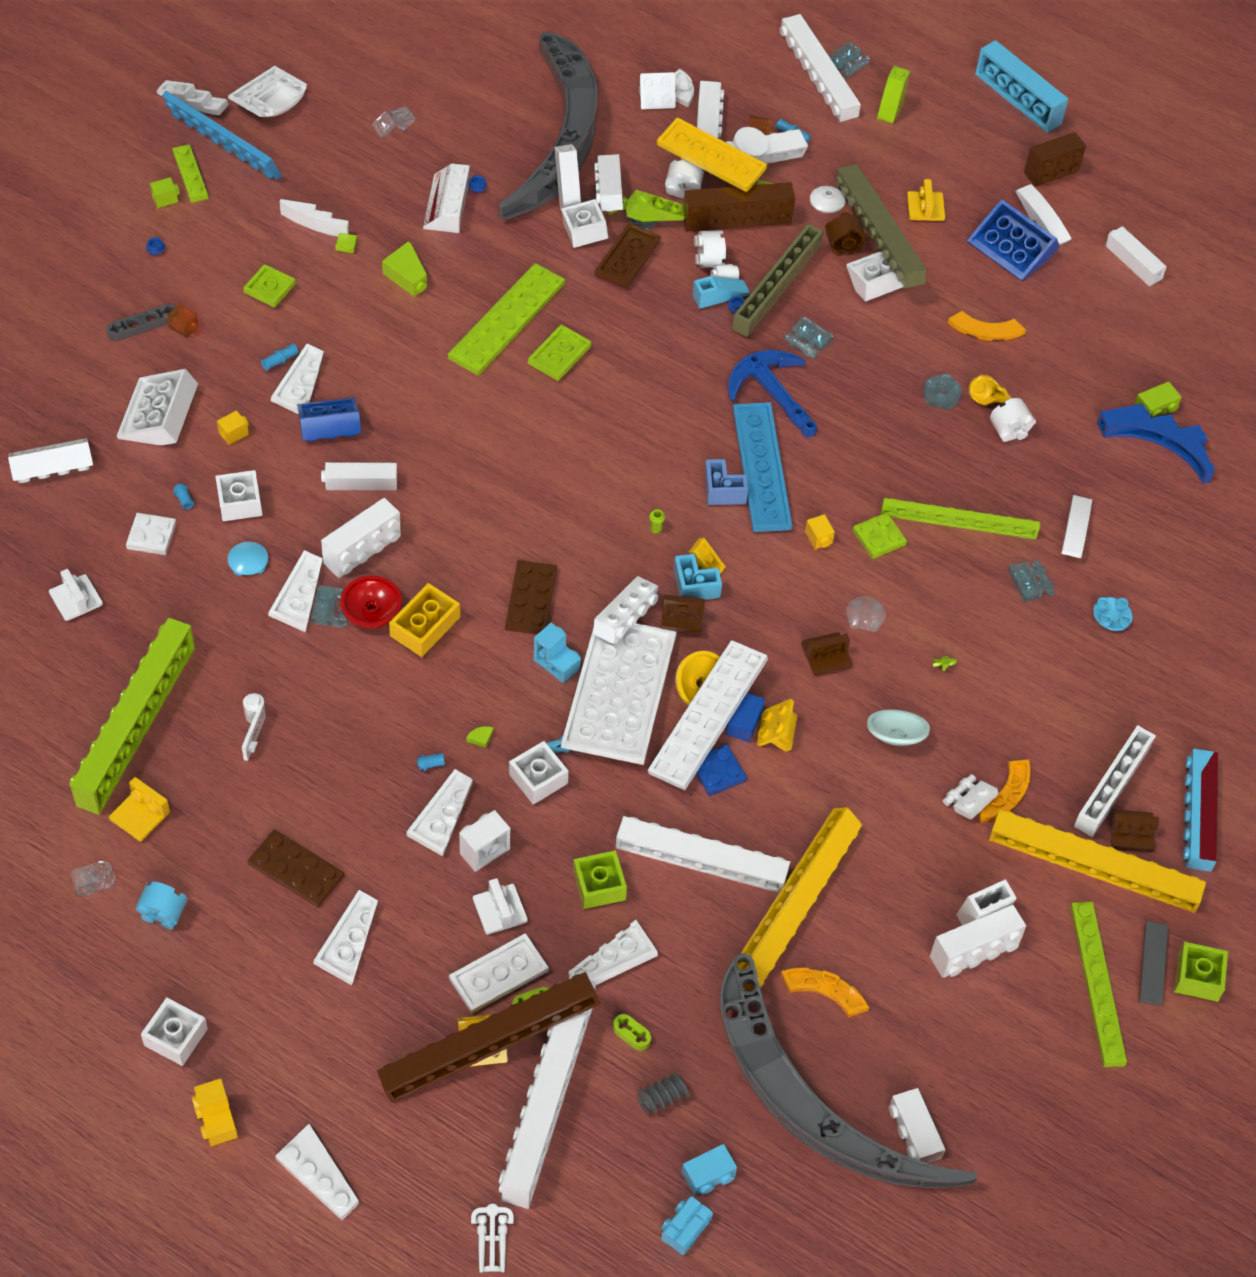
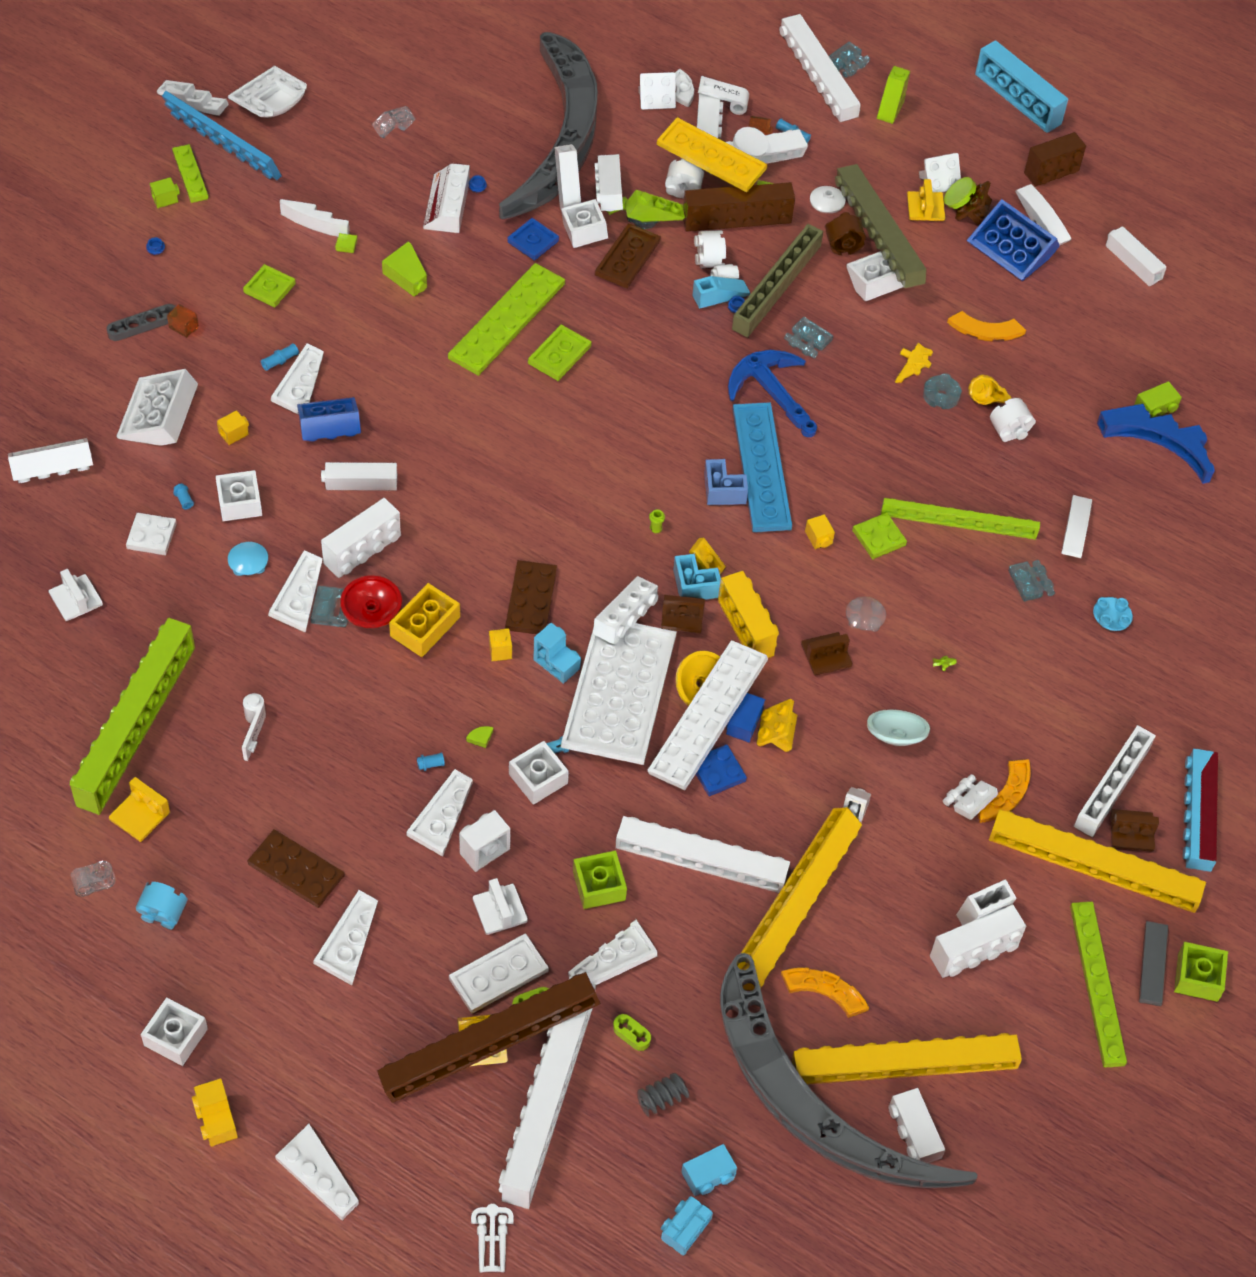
(500, 644): none -> yellow brick
(533, 239): none -> blue plate
(736, 95): none -> white door
(747, 614): none -> yellow brick
(857, 801): none -> white slope
(907, 1059): none -> yellow brick
(916, 361): none -> yellow piece
(942, 171): none -> white bracket
(959, 192): none -> lime tile
(978, 205): none -> reddish brown bracket

